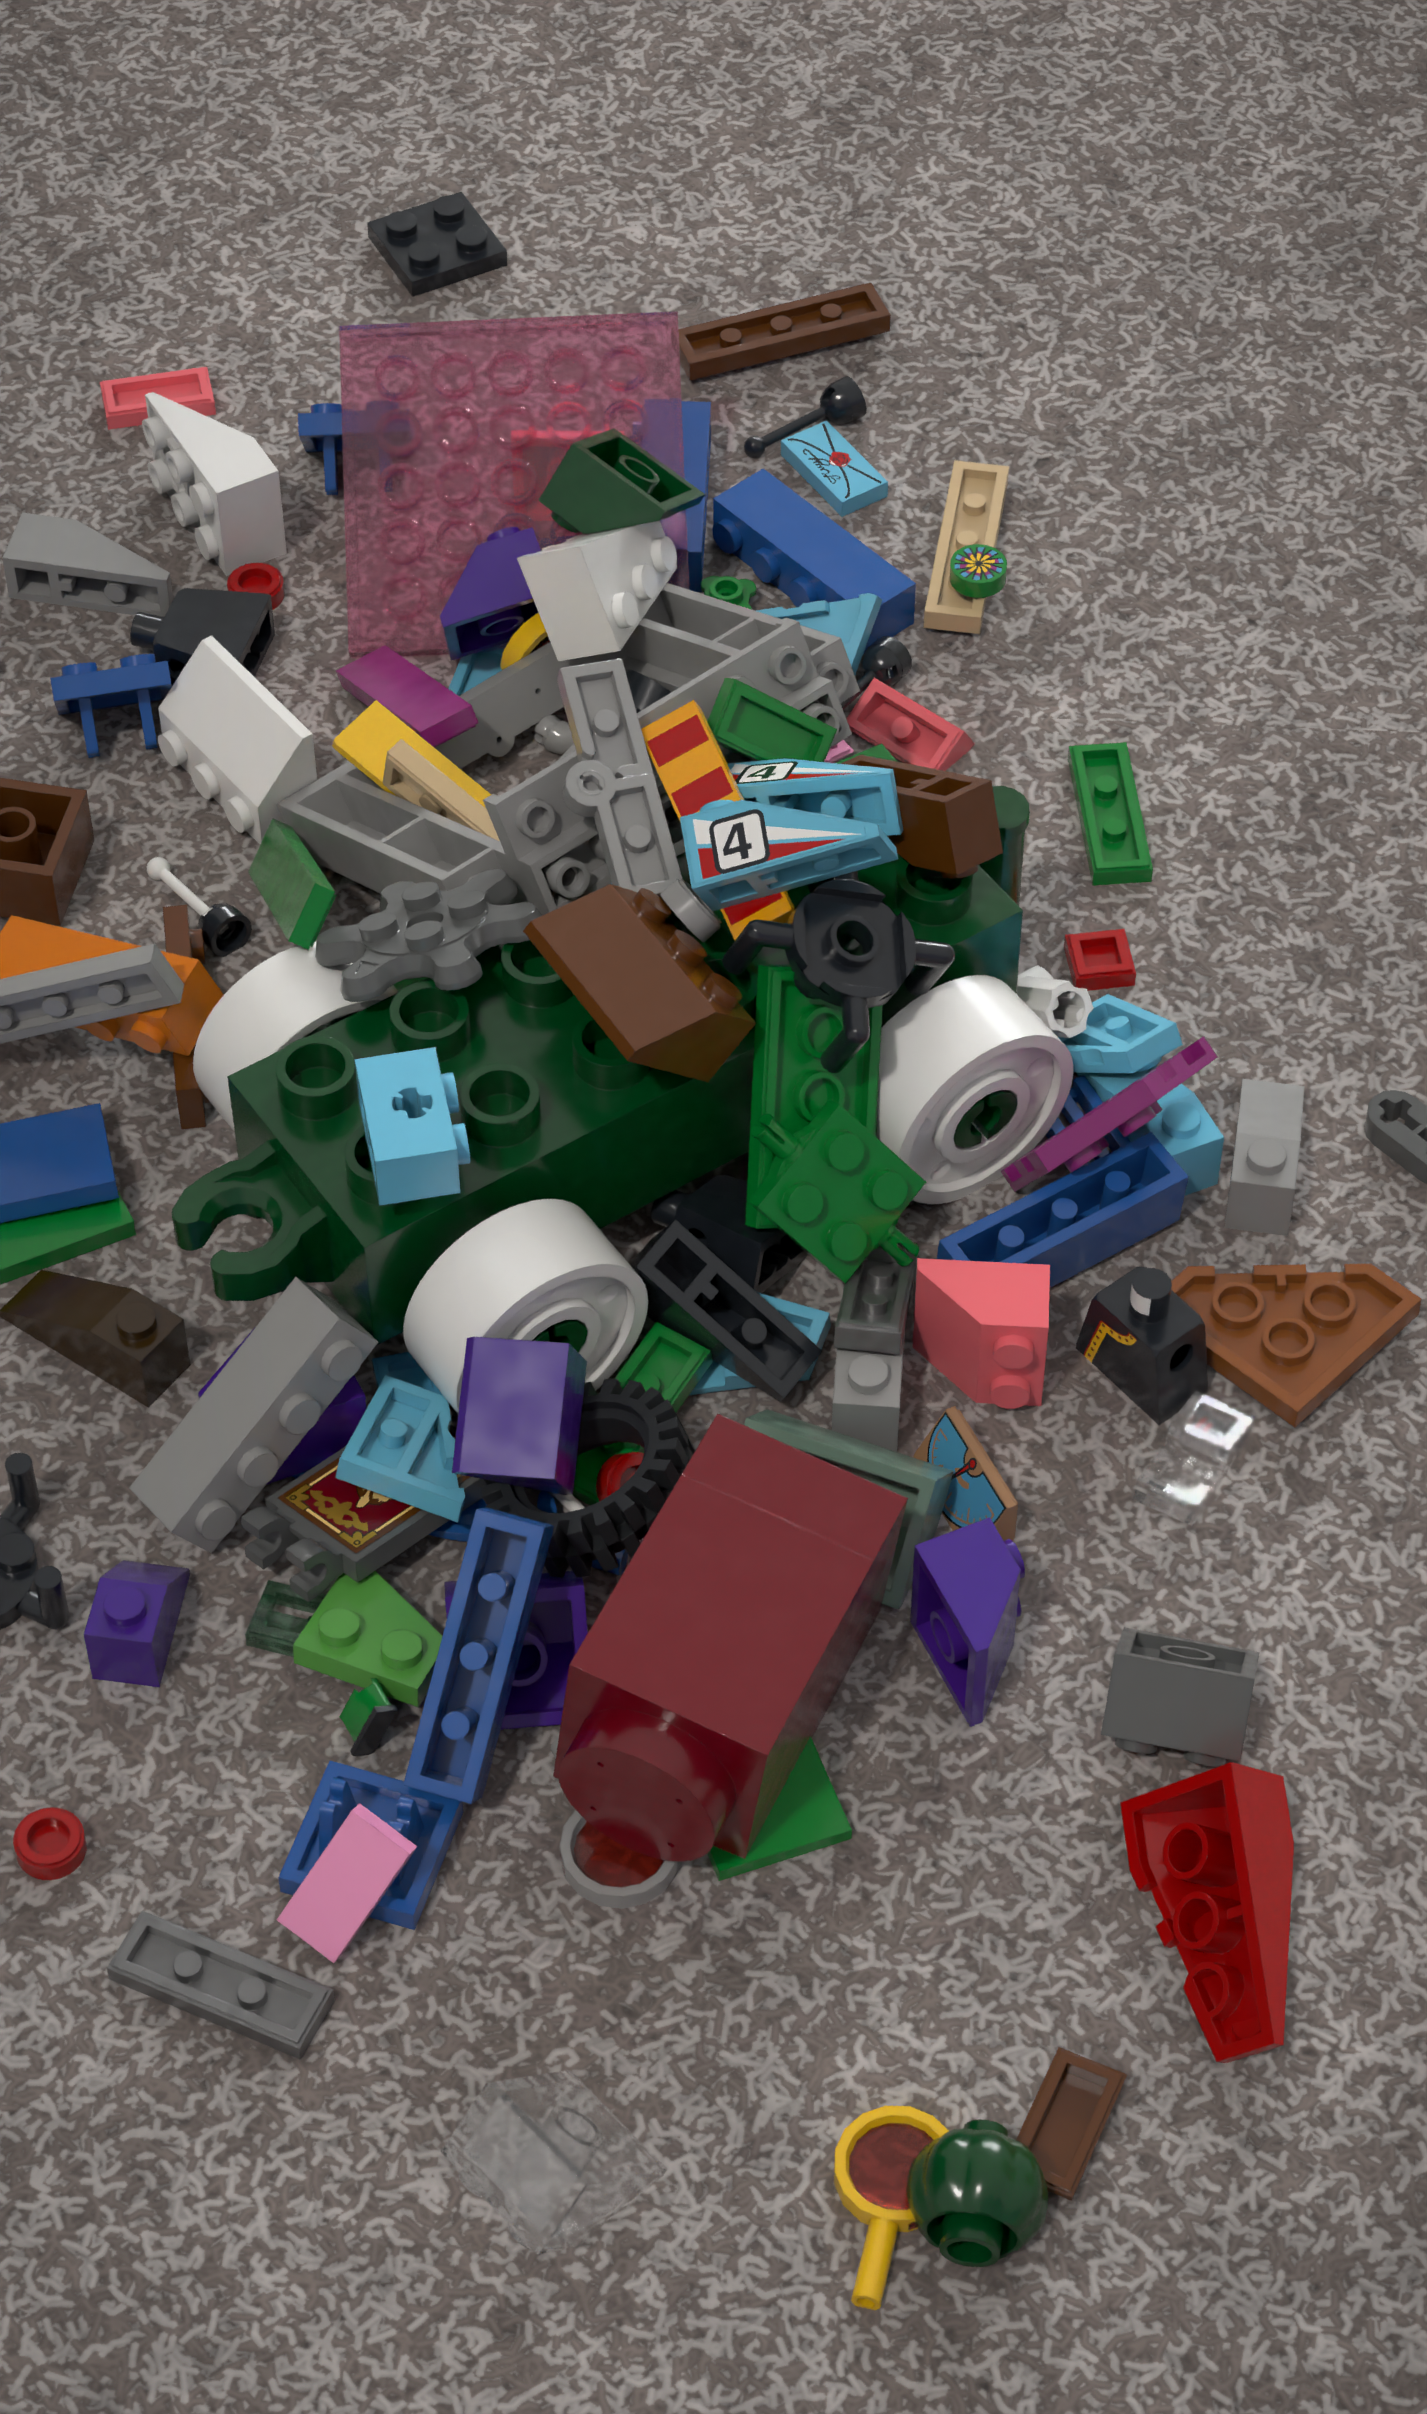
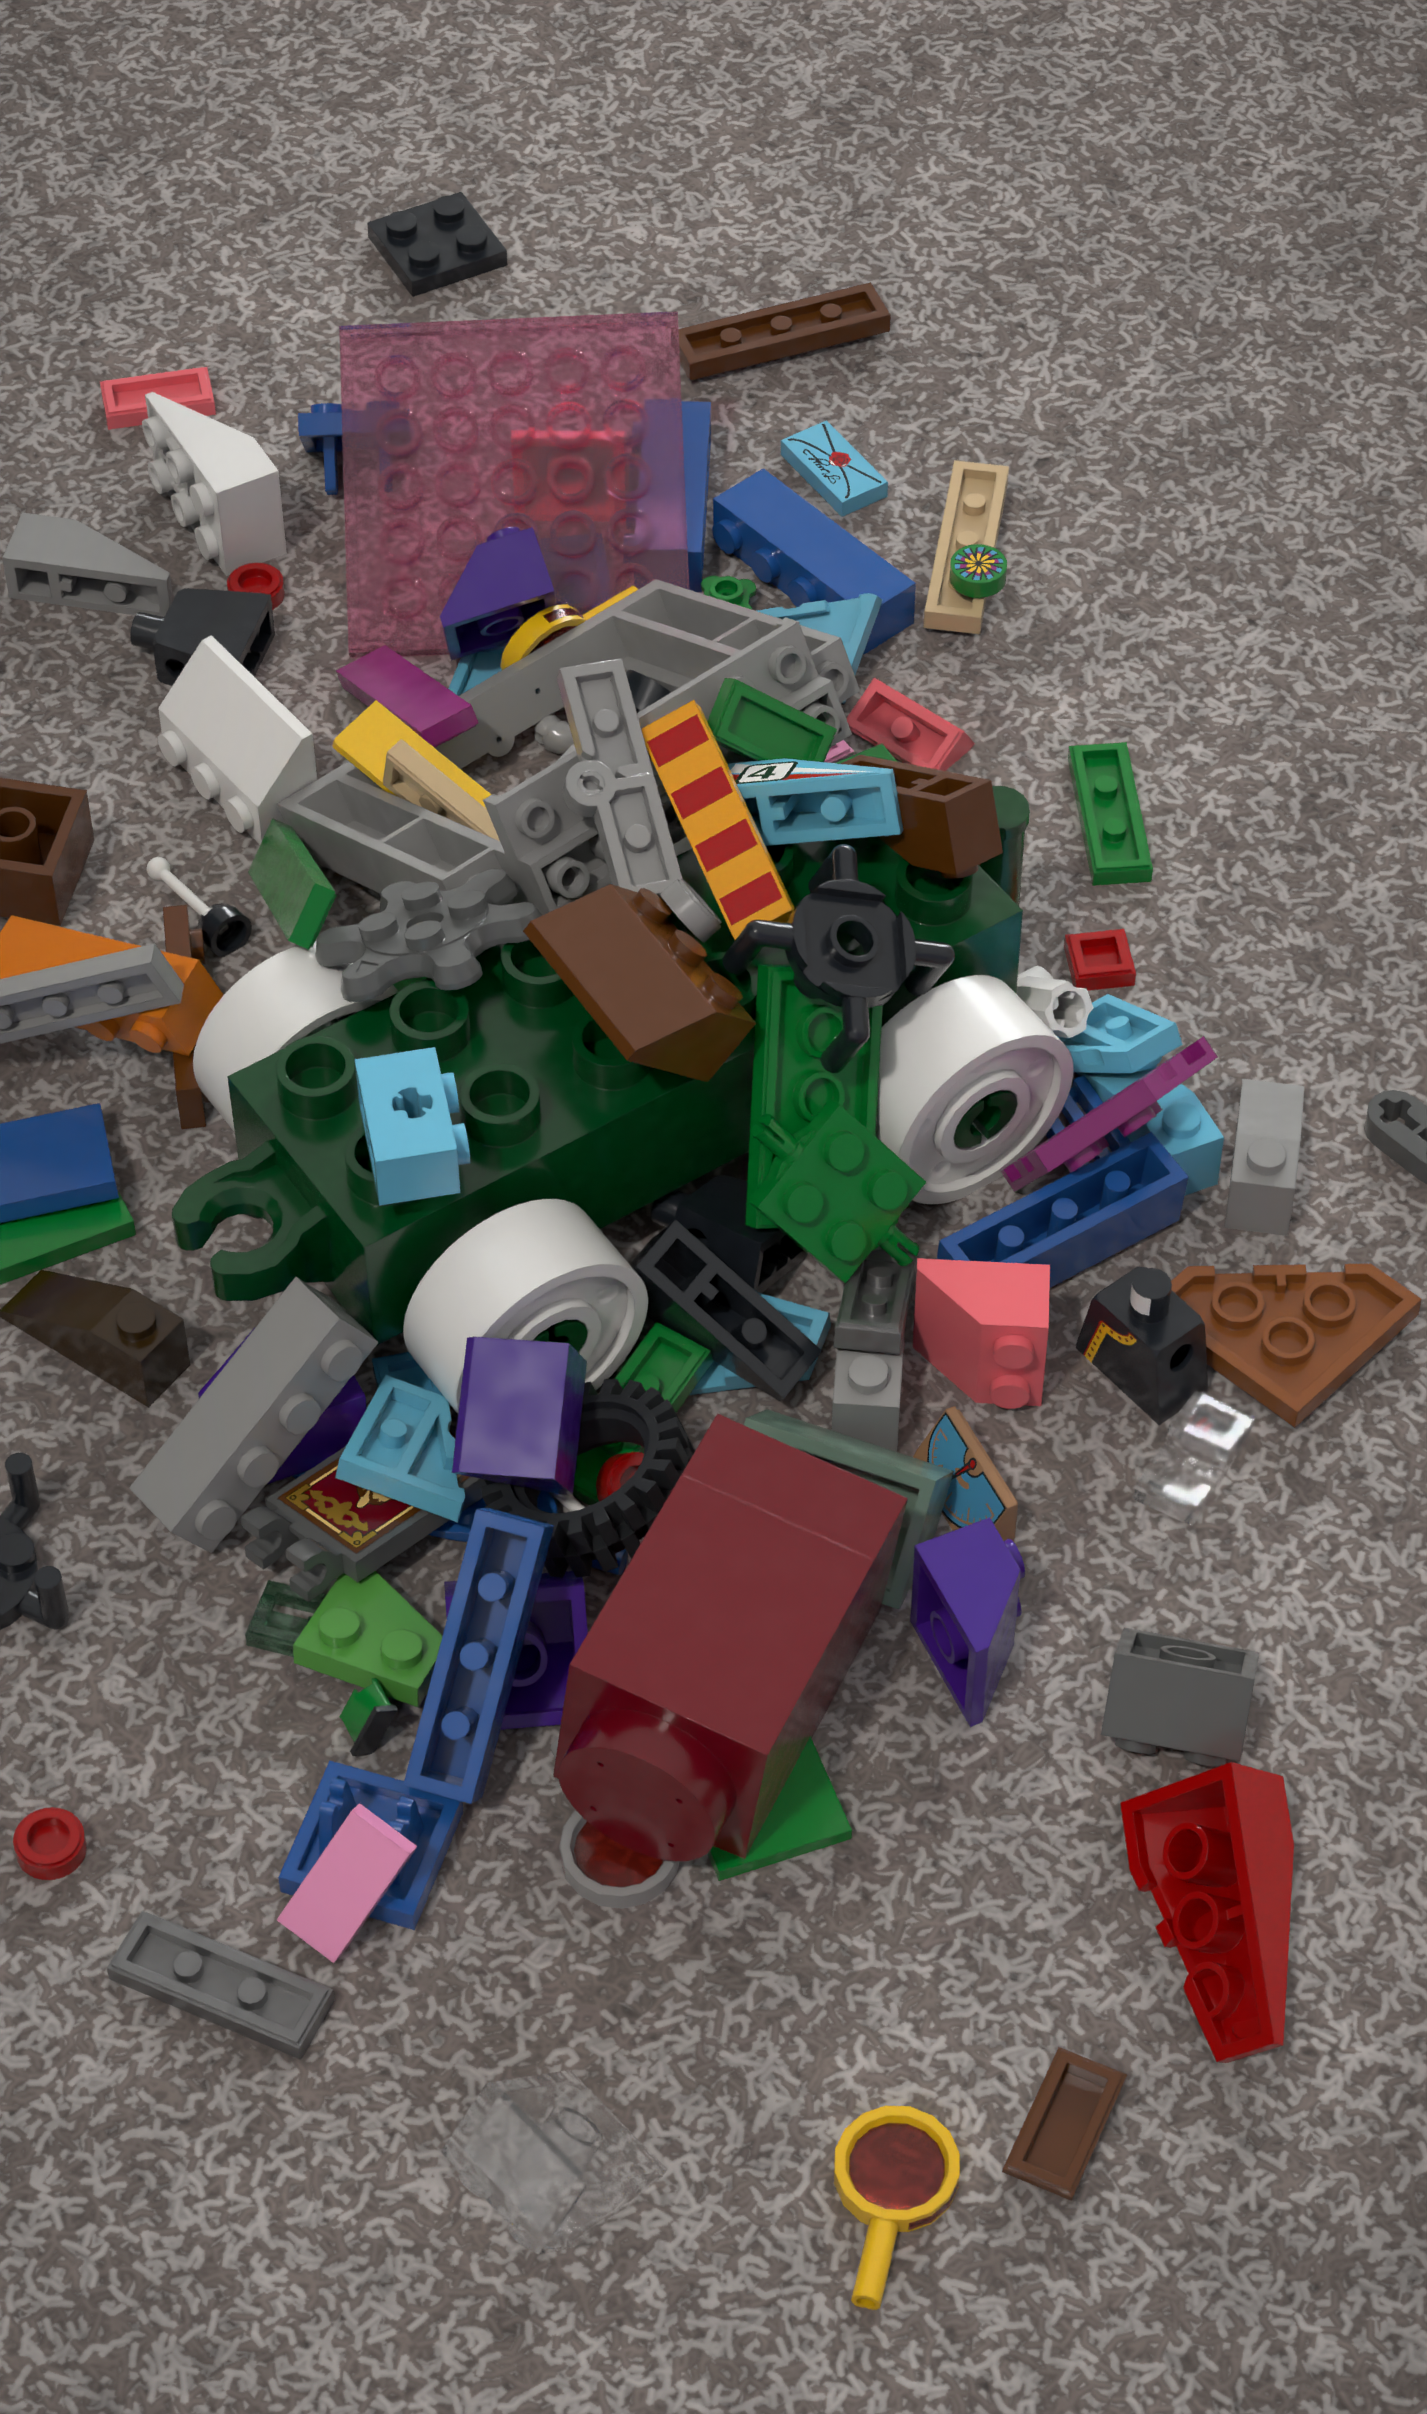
(87, 689): blue plate -> none
(134, 1622): dark purple slope -> none
(598, 586): white wedge -> none
(614, 485): dark green slope -> none
(763, 849): medium azure slope -> none
(838, 402): black hinge -> none
(878, 660): black hinge -> none
(977, 2194): dark green plant -> none

